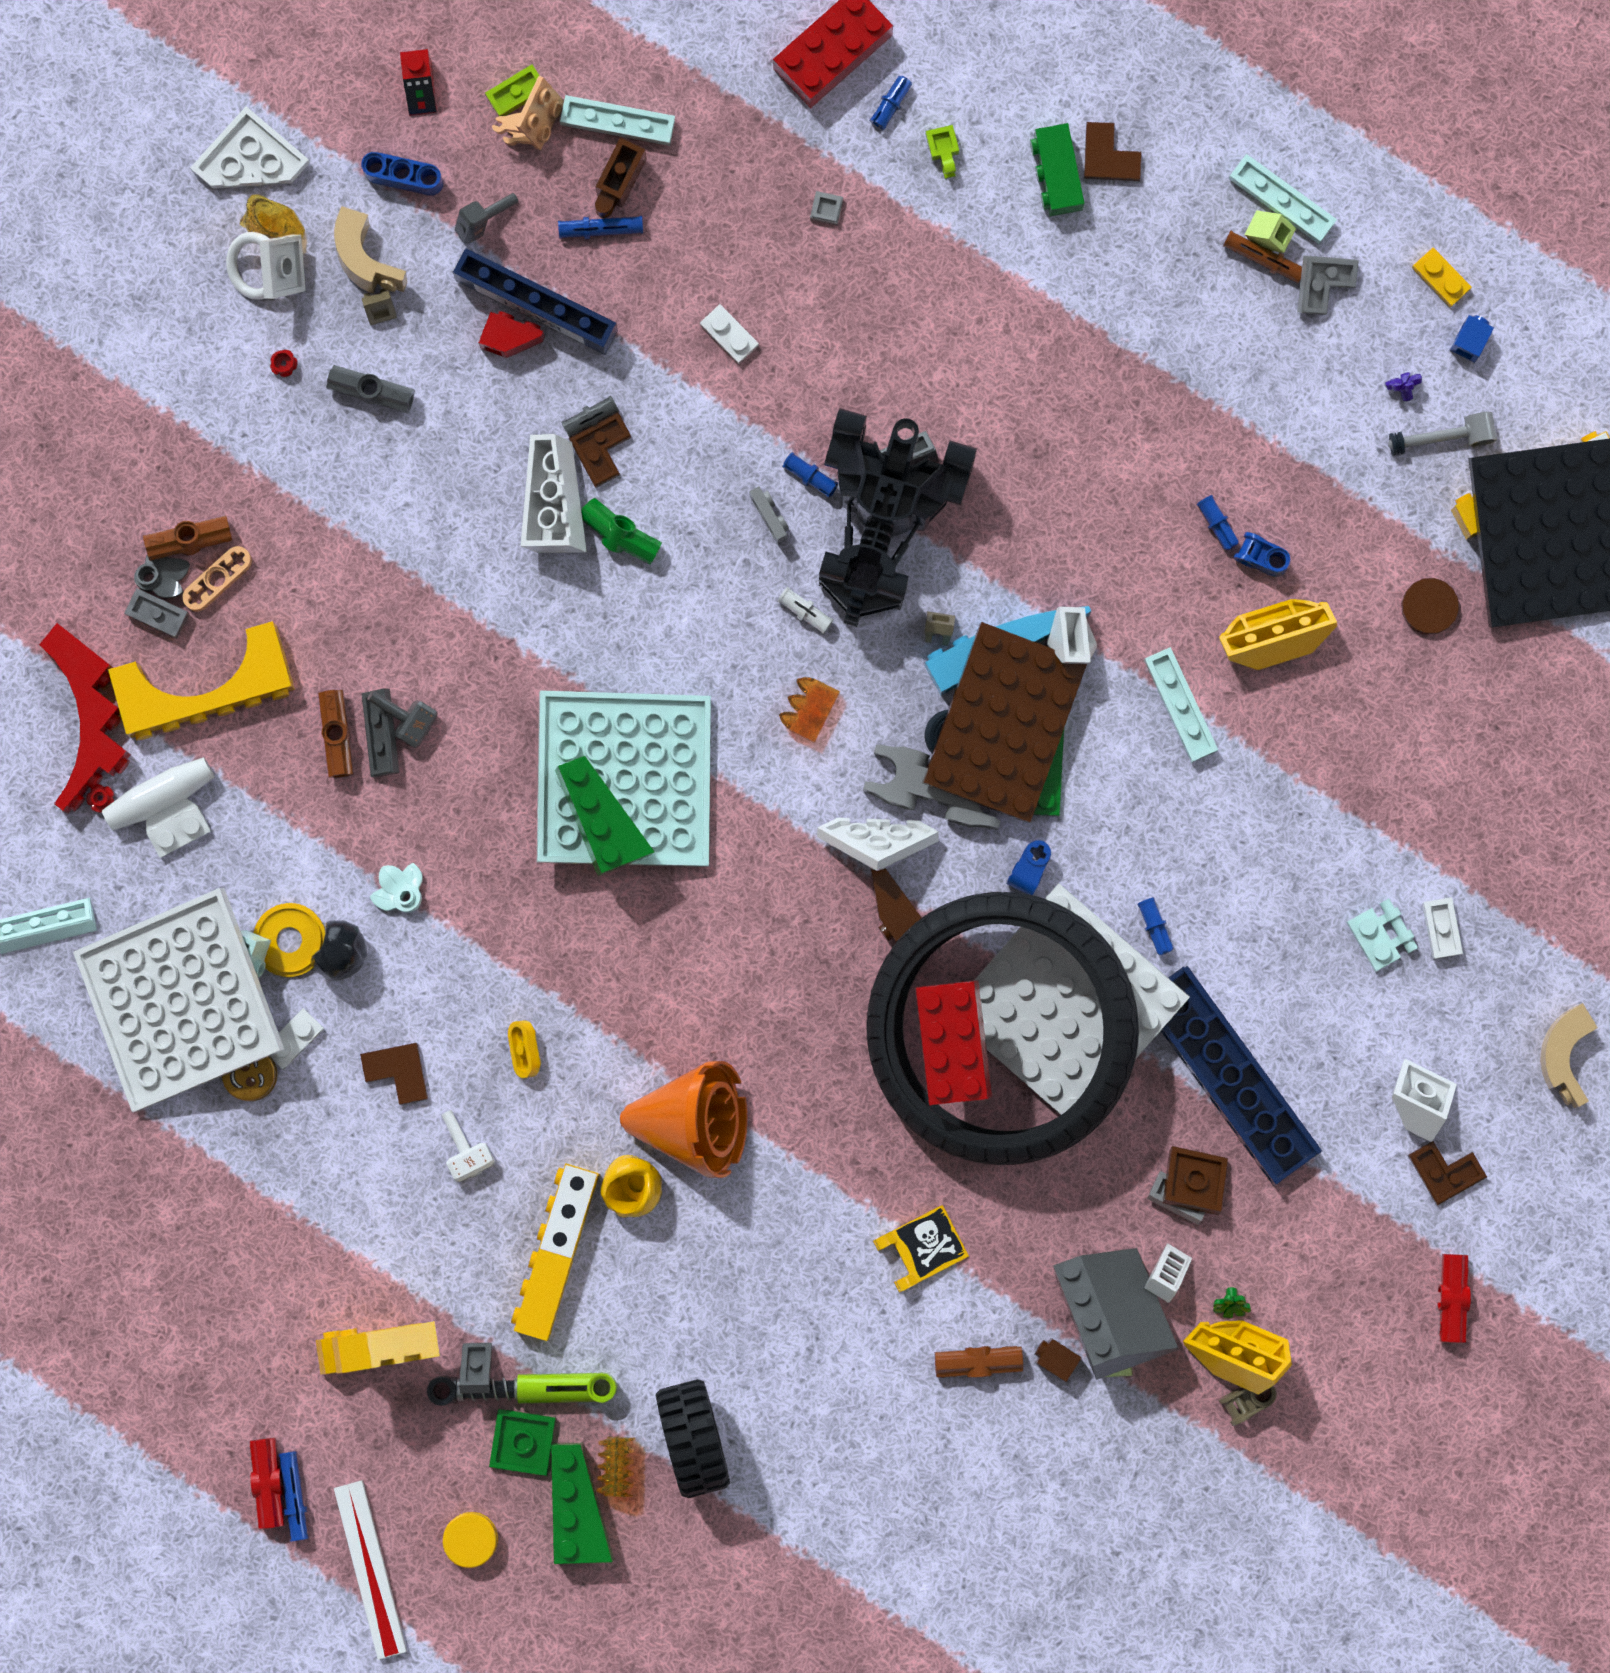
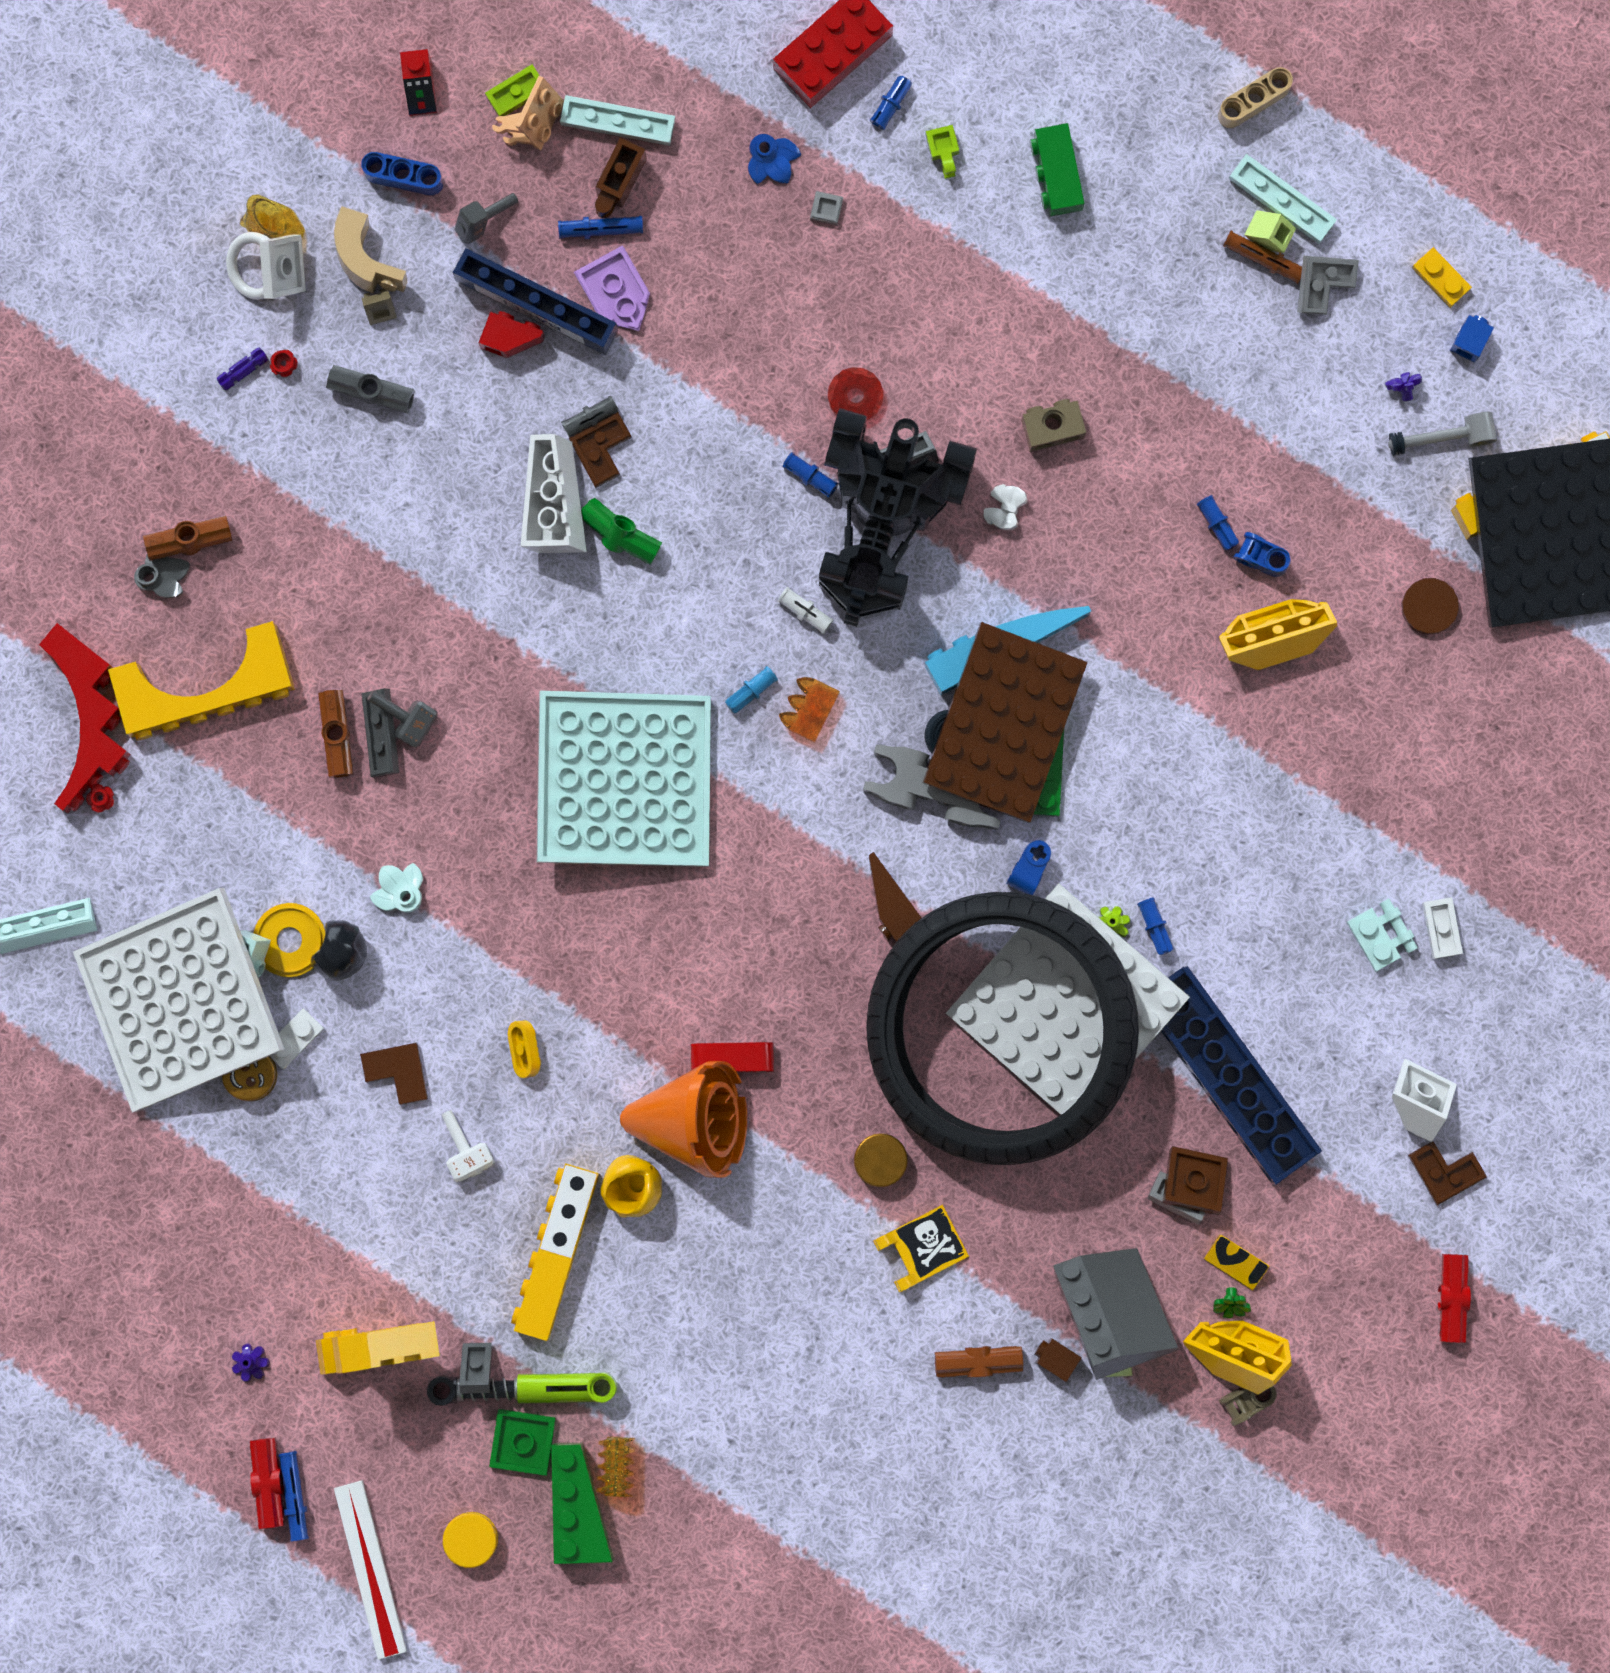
(156, 613): flat silver plate -> none
(165, 806): white plate -> none
(216, 567): light nougat beam -> none
(242, 368): none -> dark purple axle
(249, 156): white plate -> none
(254, 1360): none -> dark purple plant
(602, 821): green wedge -> none
(615, 288): none -> lavender tile
(692, 1438): black tyre -> none
(729, 334): white plate -> none
(742, 1056): none -> red beam
(751, 690): none -> dark azure axle
(764, 504): light grey plate -> none
(774, 162): none -> blue plate
(860, 379): none -> clear red tile
(878, 841): white plate -> none
(880, 1160): none -> pearl gold head
(939, 624): dark tan tile -> none
(953, 1042): red piece -> none
(1011, 500): none -> white piece
(1042, 437): none -> dark tan brick
(1072, 636): white slope -> none
(1103, 161): reddish brown tile -> none
(1115, 915): none -> lime plant
(1158, 1285): white slope -> none
(1180, 704): light aqua plate -> none
(1236, 1262): none -> slope
(1262, 87): none -> tan beam
(1557, 1049): tan arch -> none

